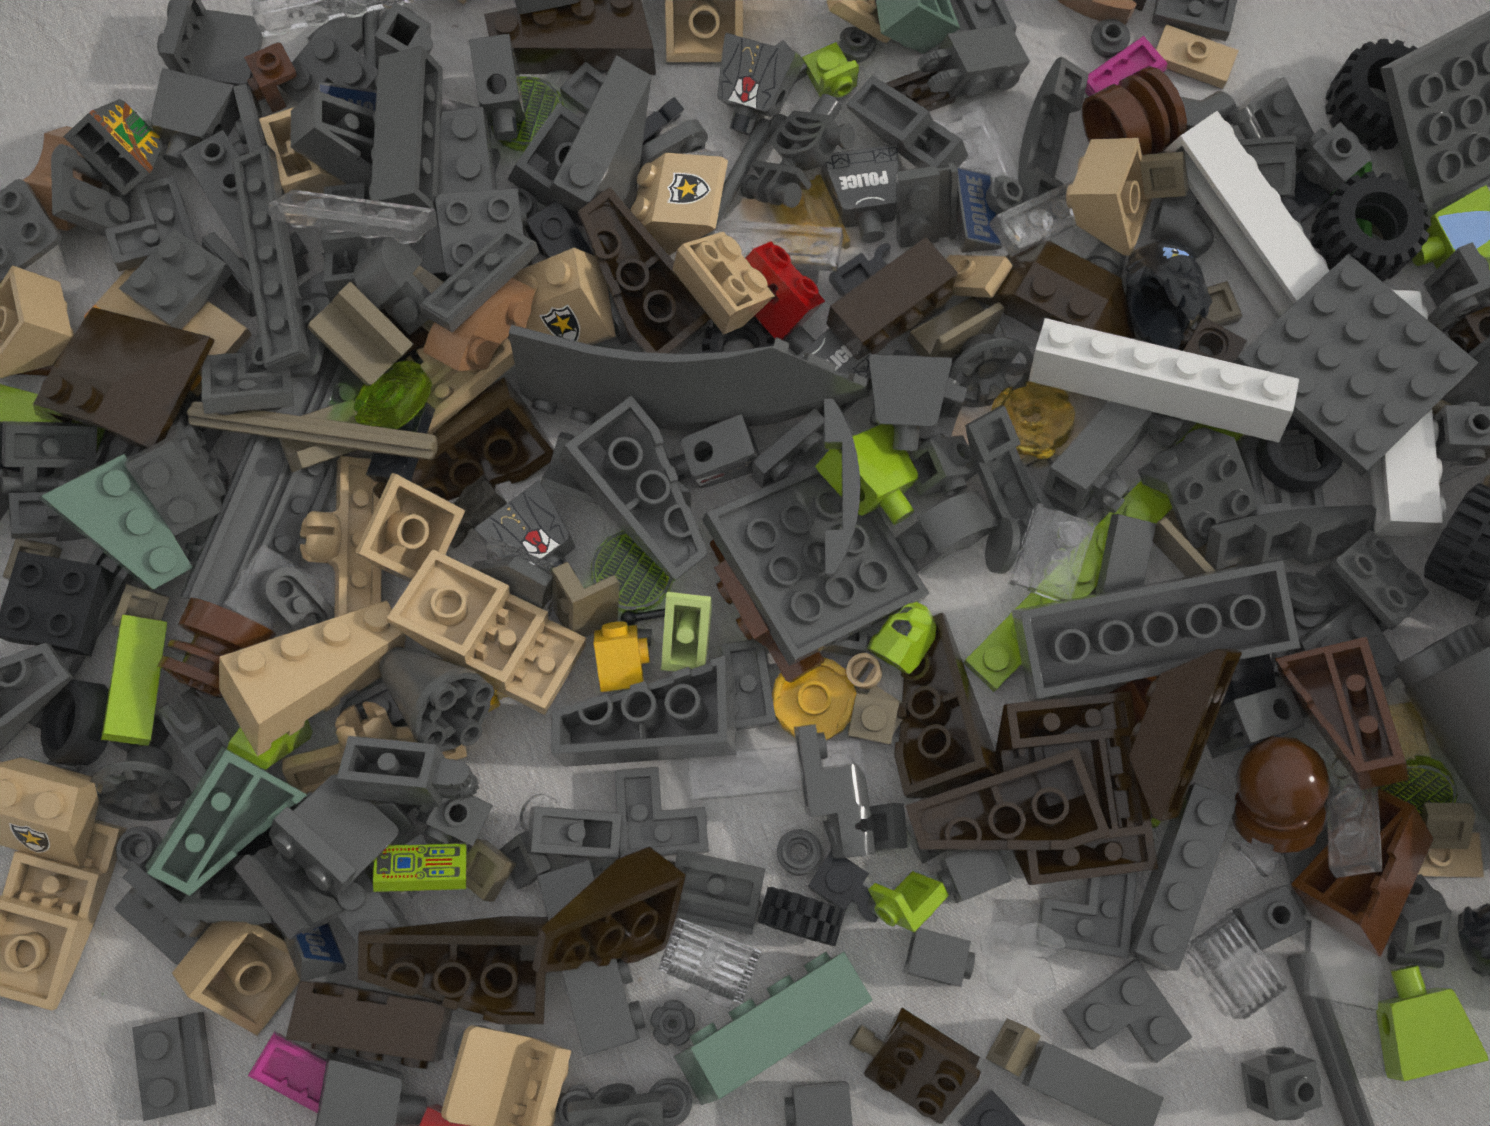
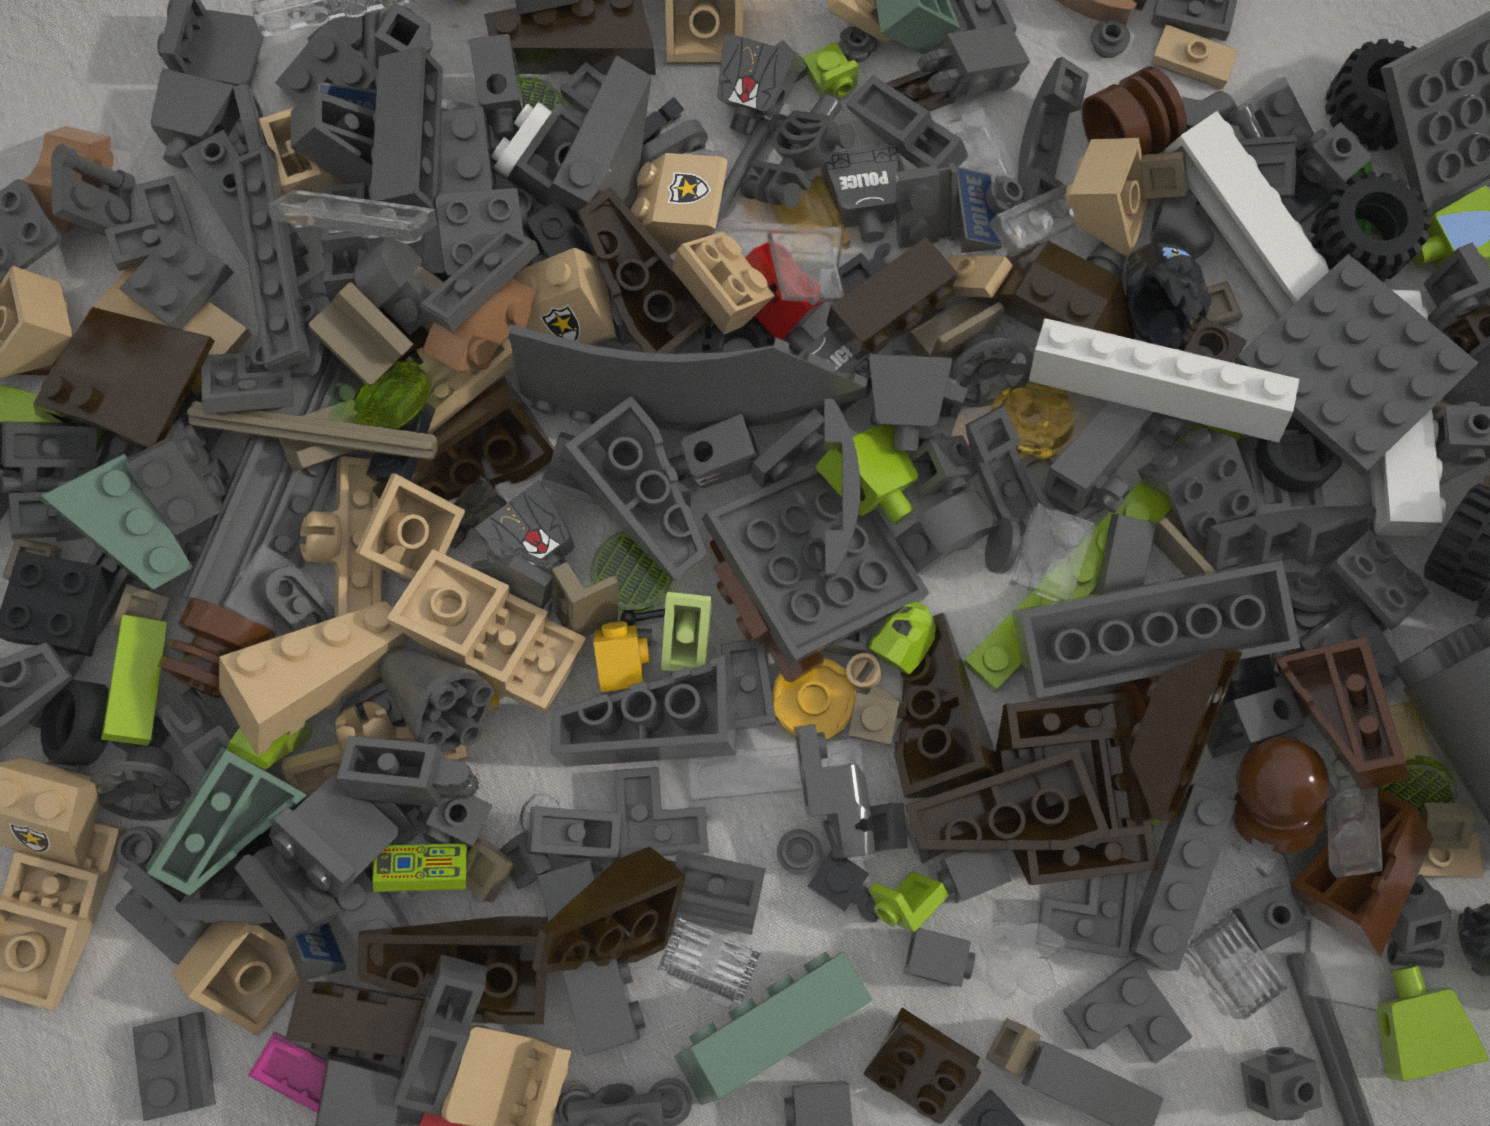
(117, 143): dark grey torso -> none
(239, 283): dark grey plate -> none
(270, 68): reddish brown bracket -> none
(440, 1034): none -> dark grey slope
(509, 152): none -> white plate
(685, 1022): dark grey plate -> none
(801, 916): black tyre -> none
(805, 266): none -> clear piece
(865, 1041): dark tan piece -> none
(1125, 63): dark pink plate -> none

